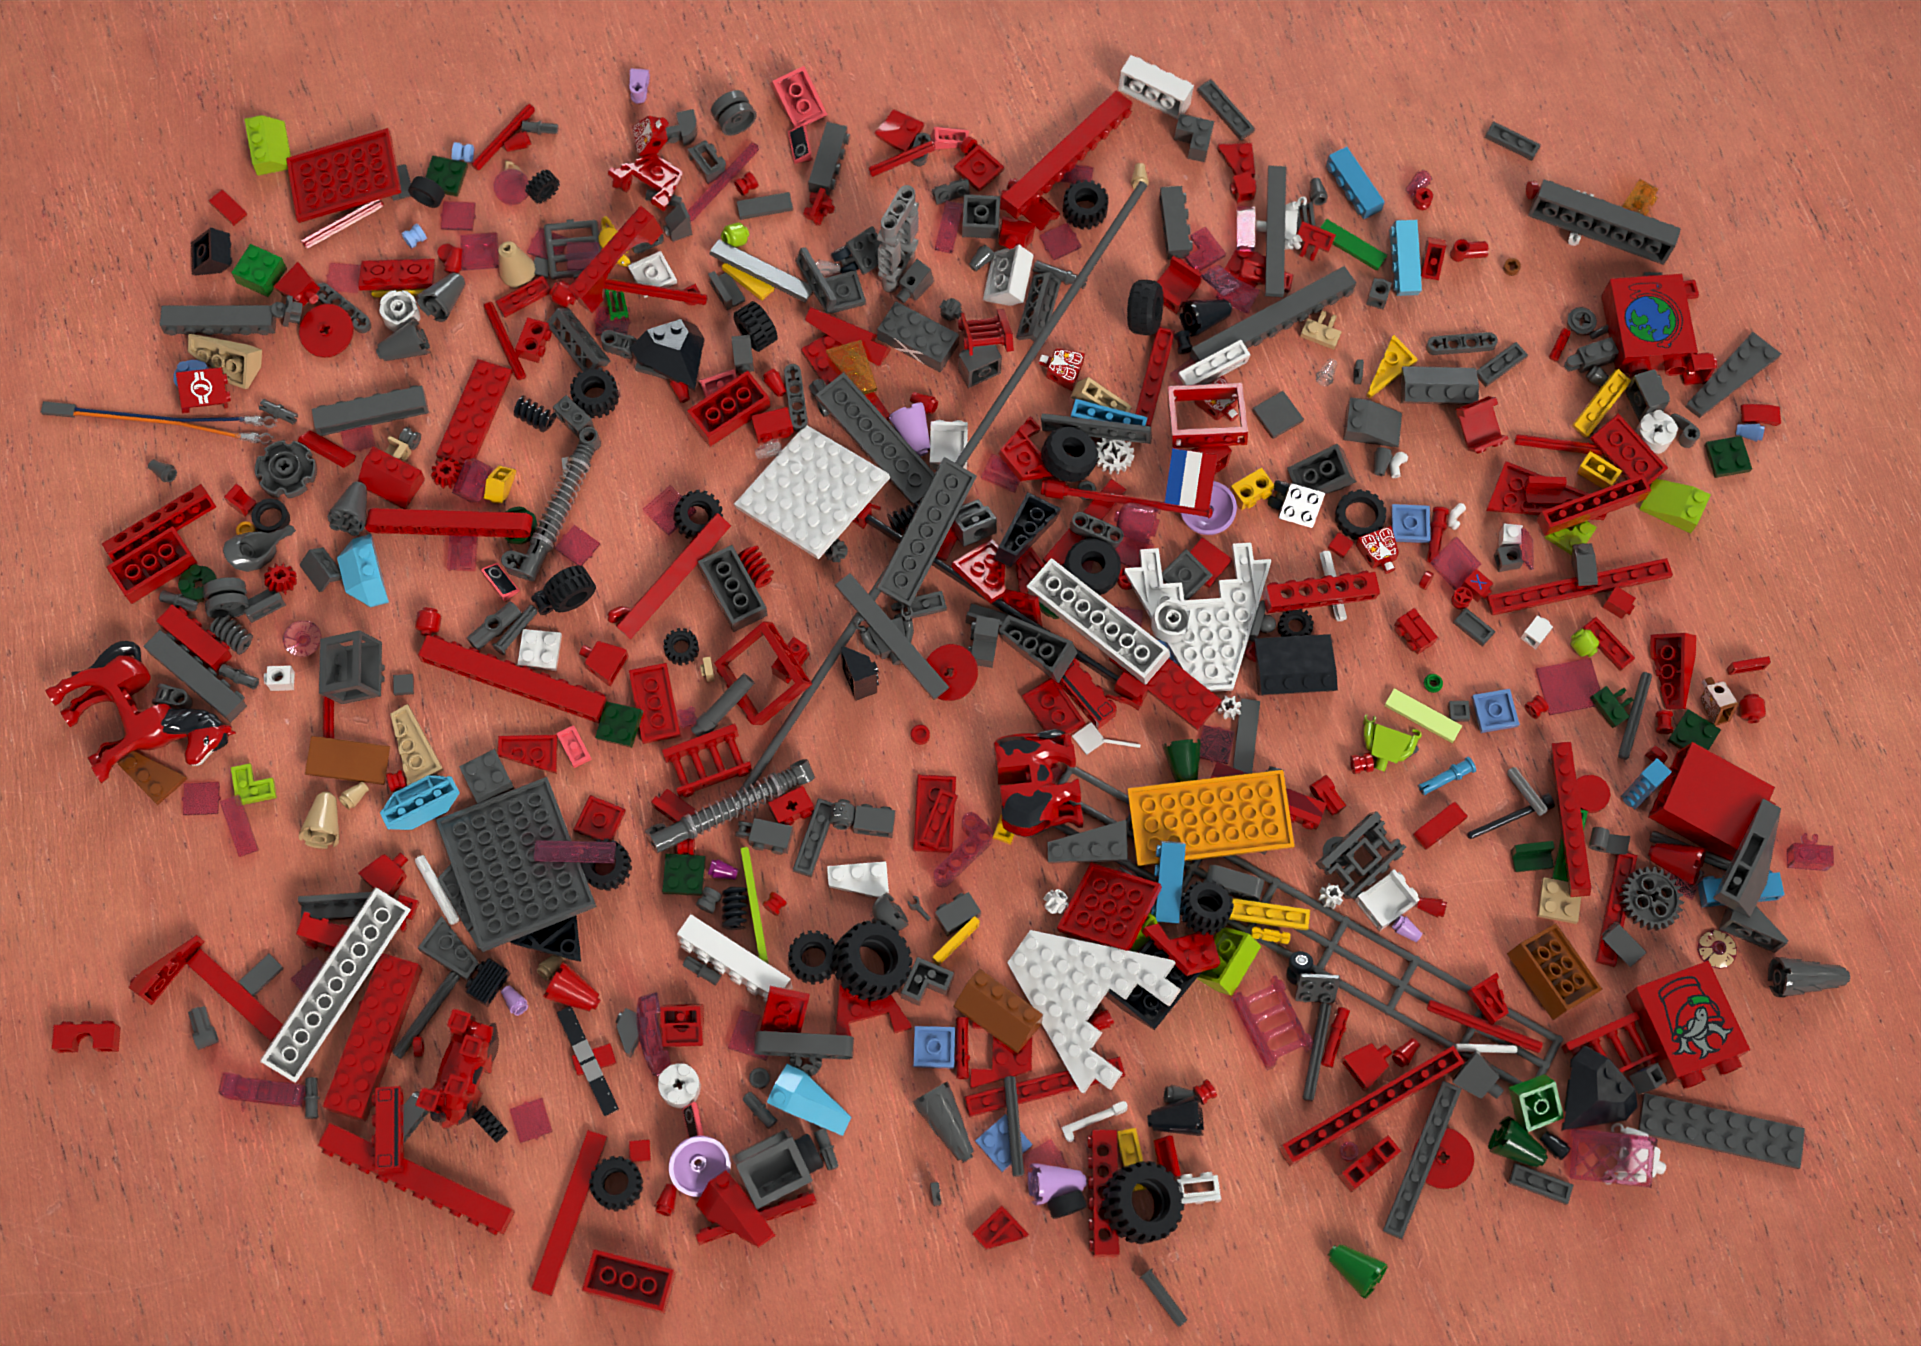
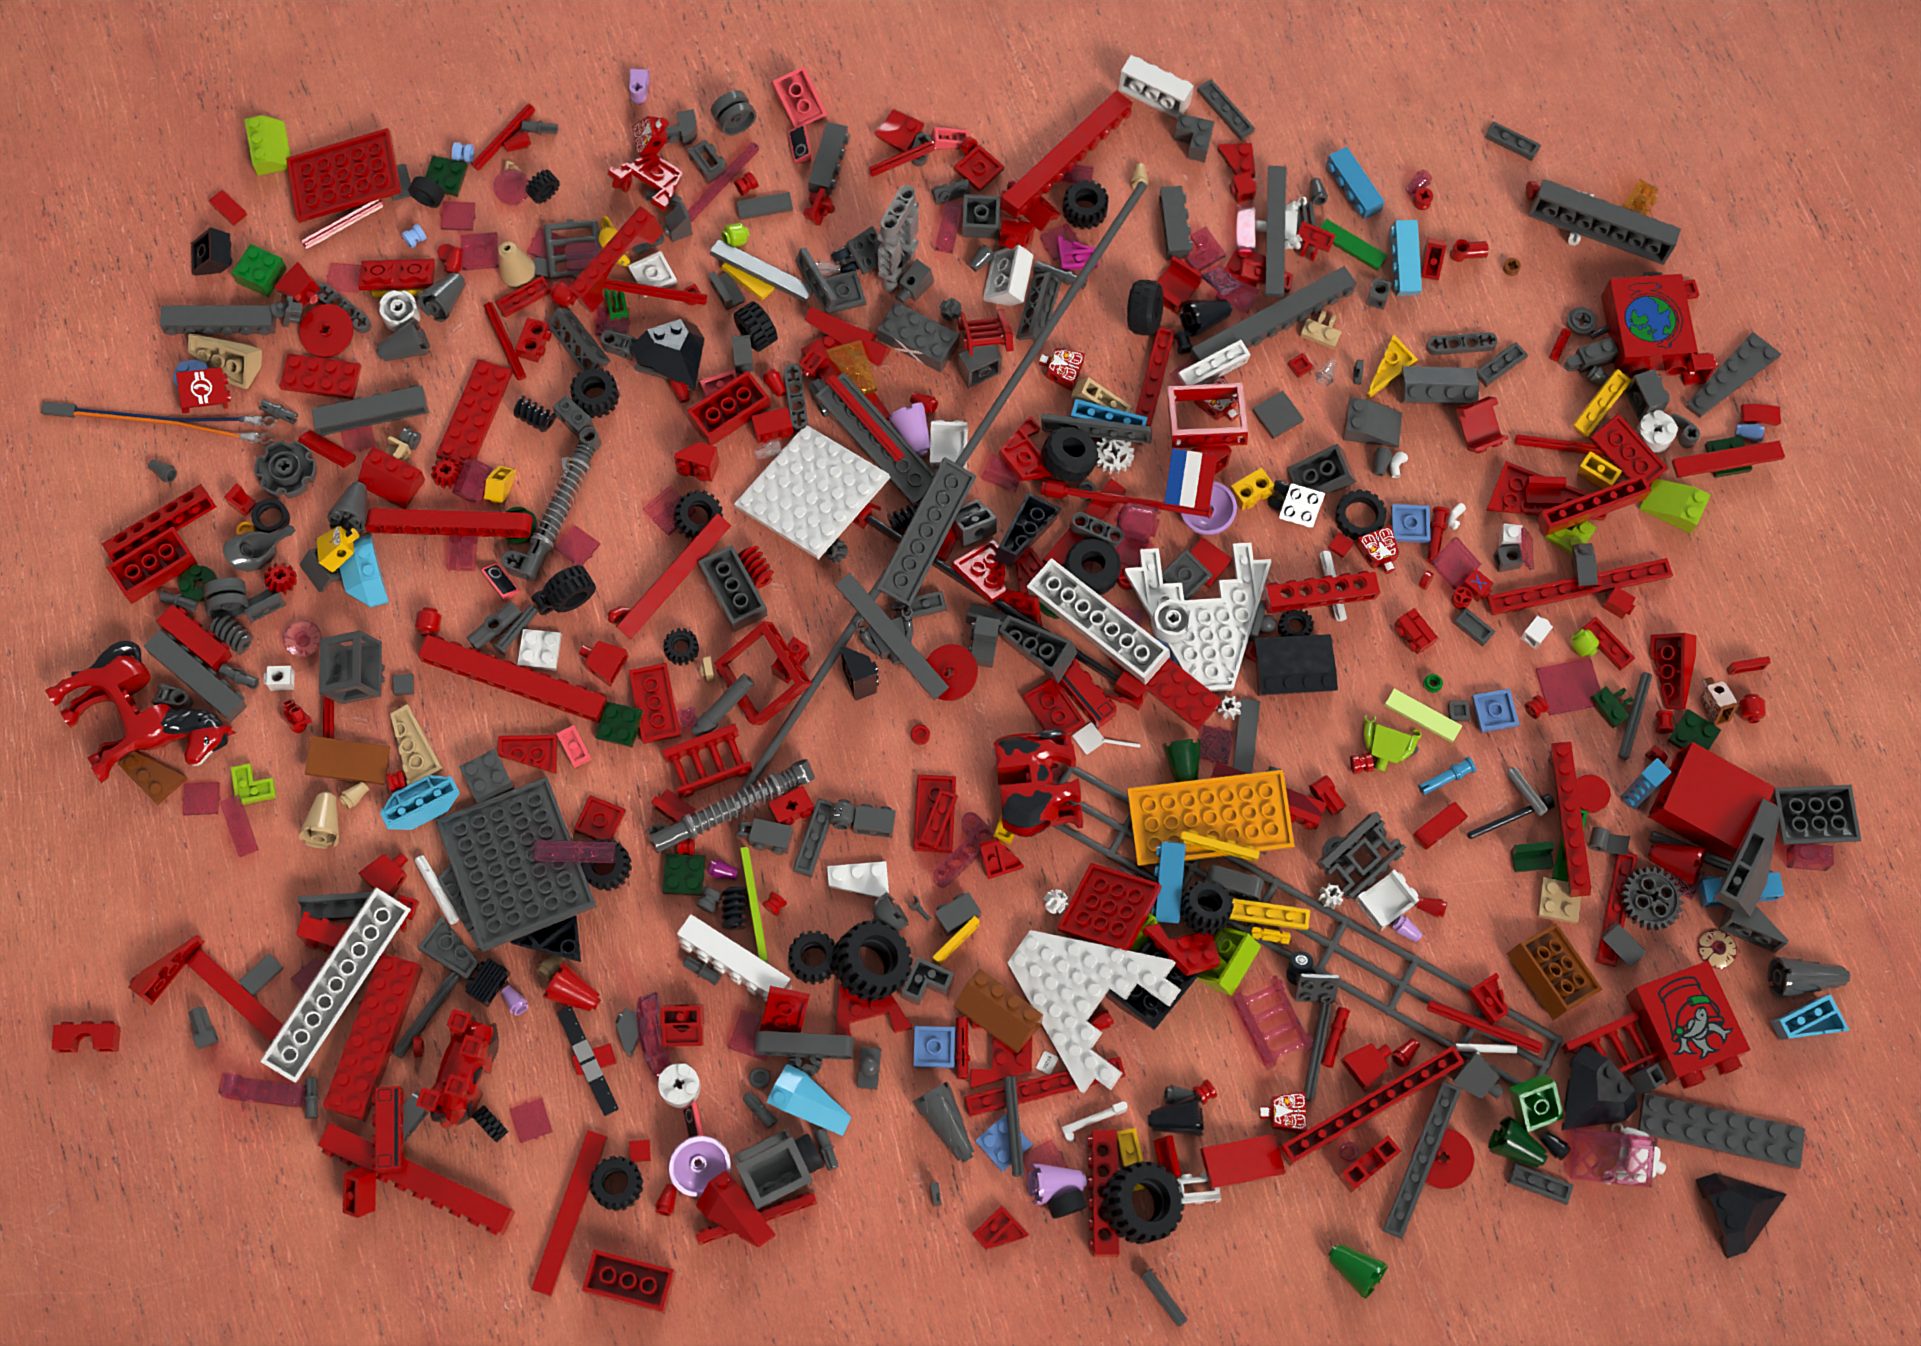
(294, 716): none -> red hips
(320, 376): none -> red plate
(336, 547): none -> yellow torso
(359, 1192): none -> red brick
(697, 461): none -> red slope
(812, 362): none -> red bracket
(865, 418): none -> red axle
(869, 1068): none -> dark grey tile
(998, 858): none -> red wing
(1047, 1062): none -> white sticker
(1073, 255): none -> dark pink wing
(1095, 845): dark grey wedge -> none
(1228, 847): none -> yellow plate
(1242, 1161): none -> red tile
(1286, 1112): none -> red torso
(1300, 365): none -> red tile
(1728, 459): none -> red tile
(1739, 1209): none -> black wedge
(1810, 1019): none -> medium azure wedge
(1816, 814): none -> dark grey slope

